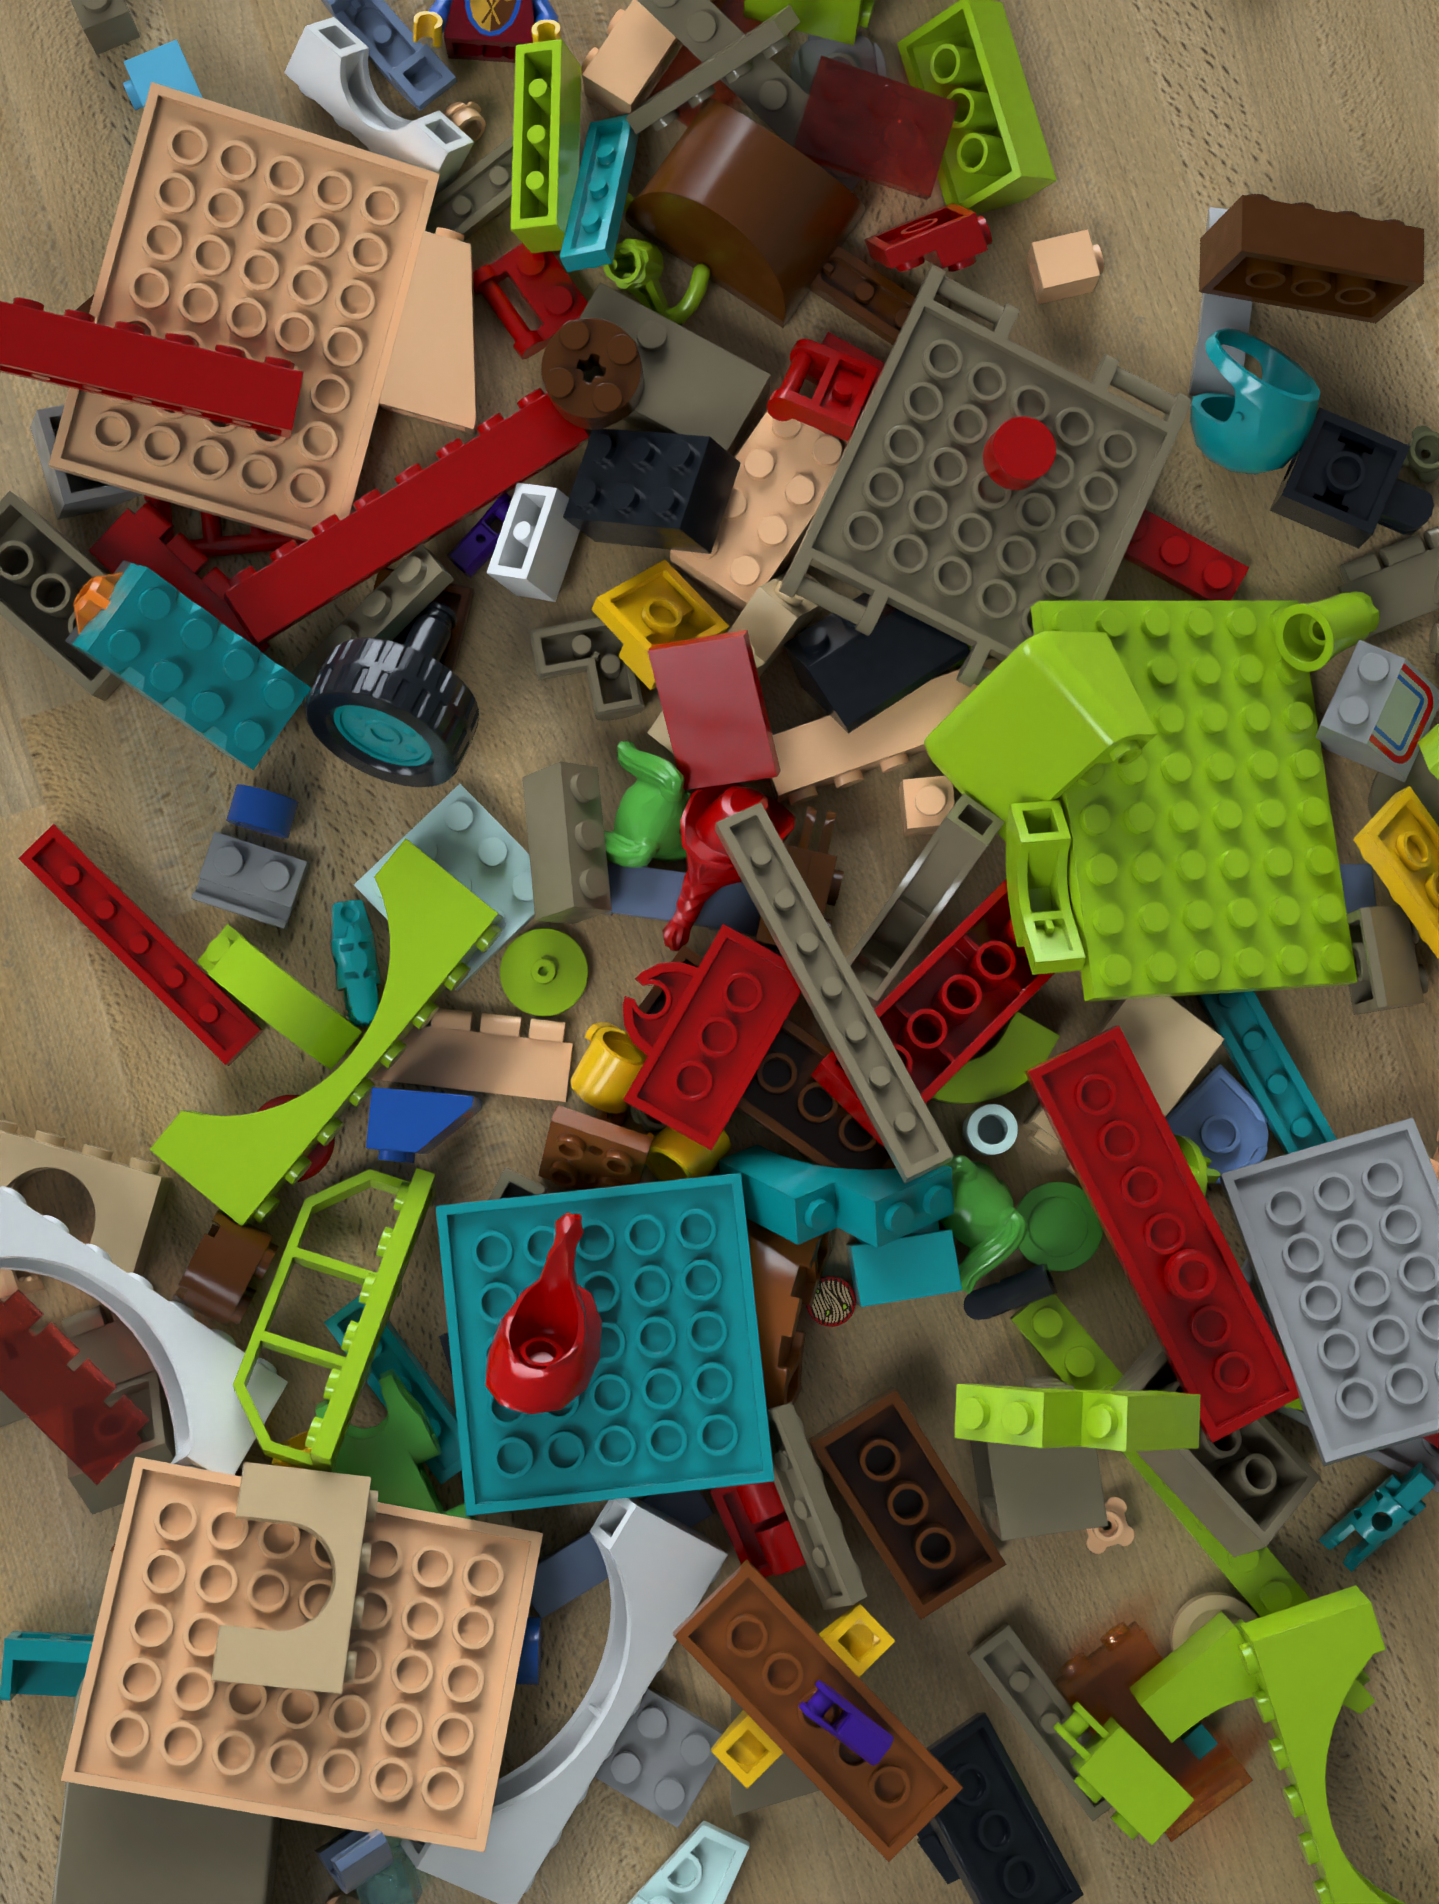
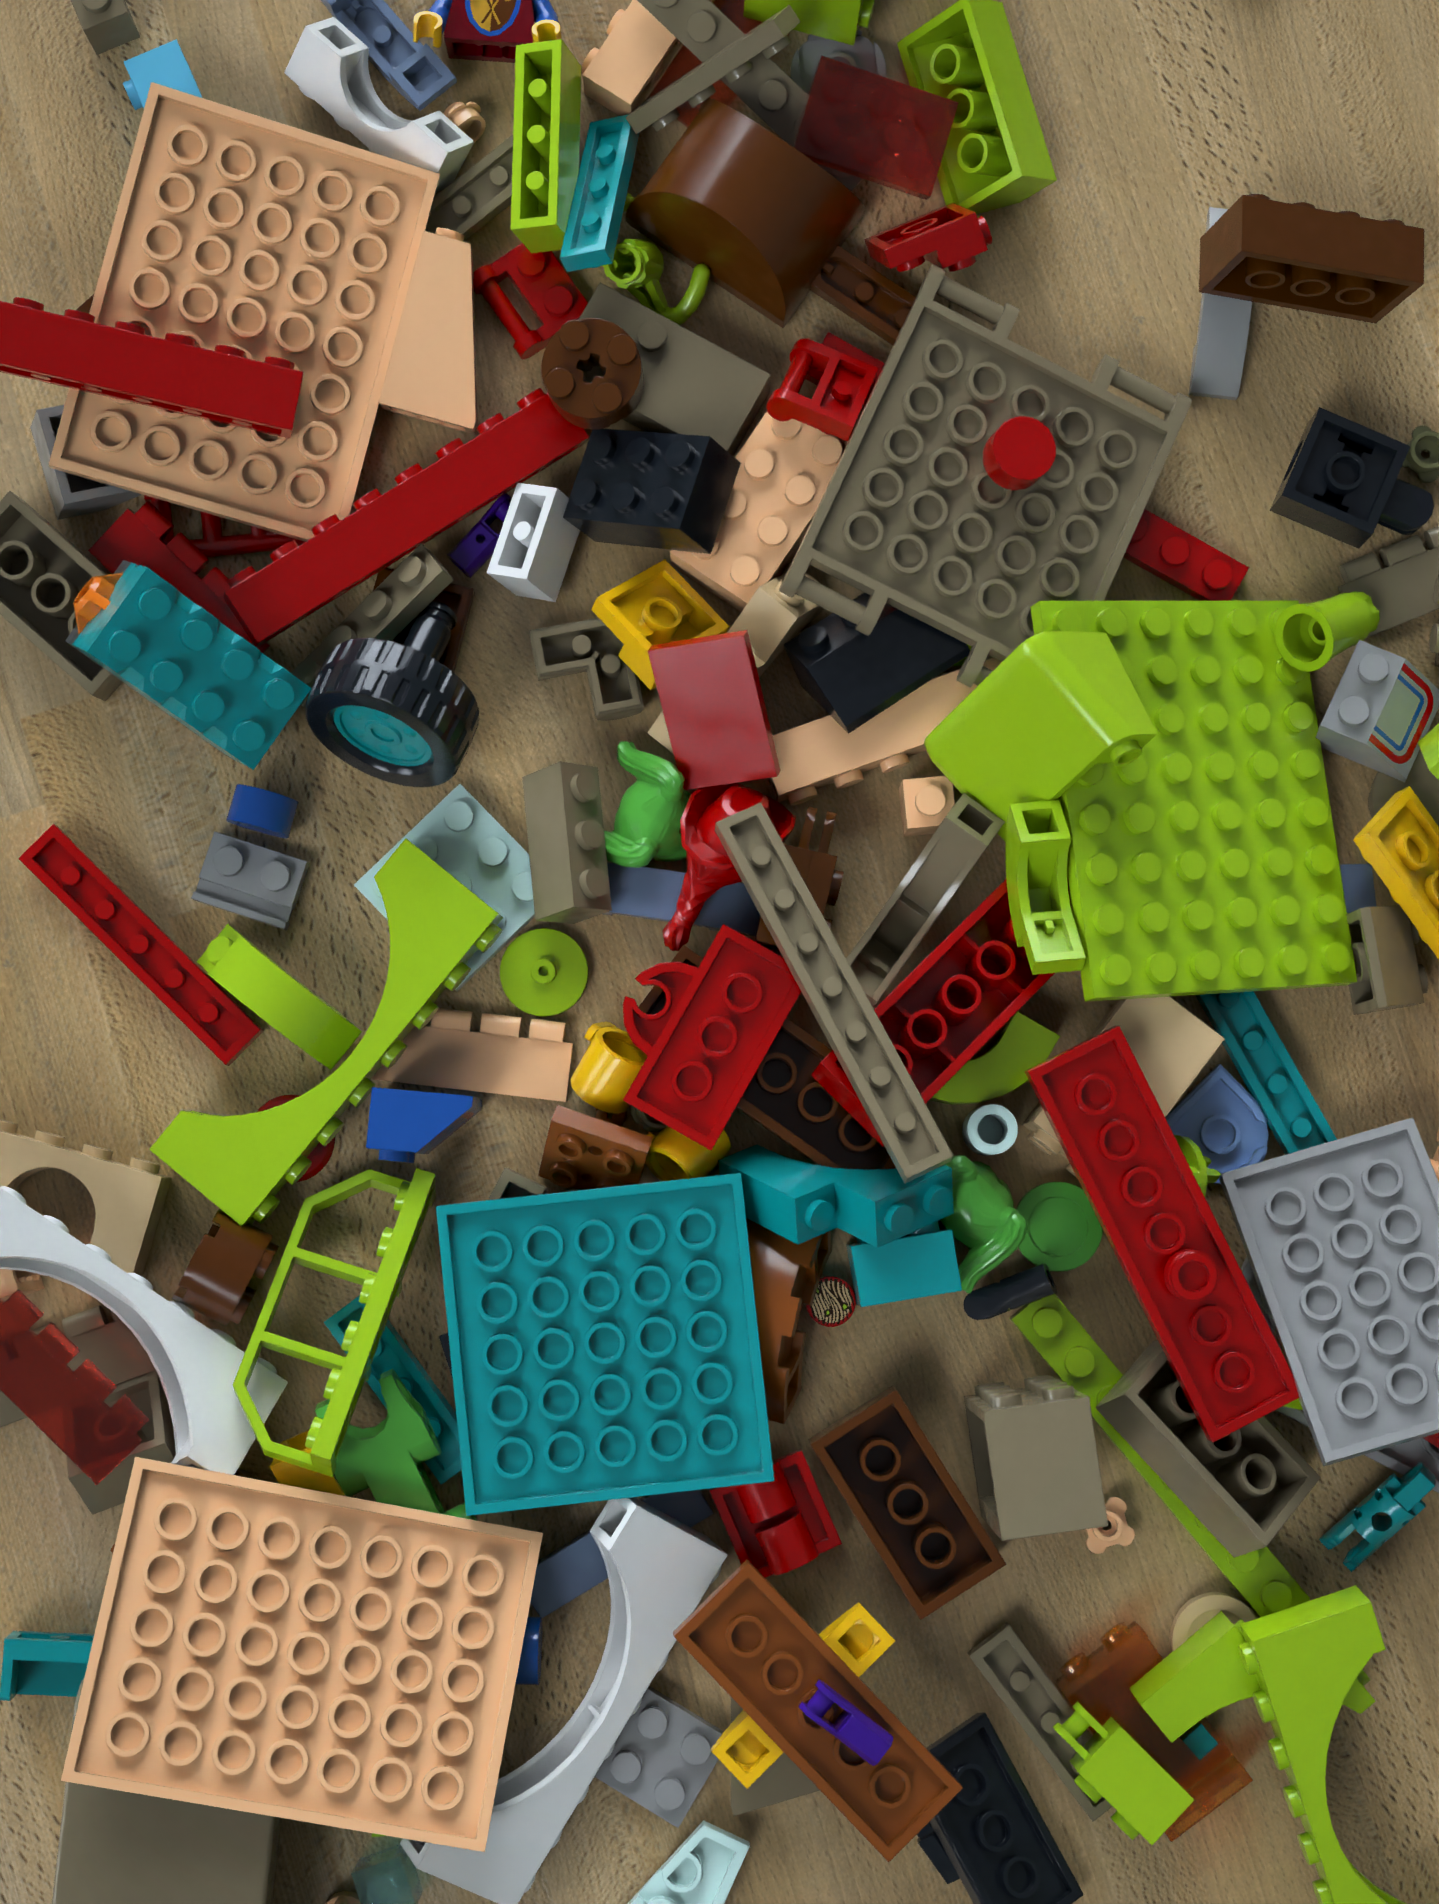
(335, 1513): tan arch -> none
(355, 960): teal hinge -> none
(355, 1857): sand blue slope -> none
(549, 1335): red hat -> none
(811, 1512): dark tan plate -> none
(1064, 266): light nougat brick -> none
(1077, 1418): lime arch -> none
(1265, 418): teal piece -> none

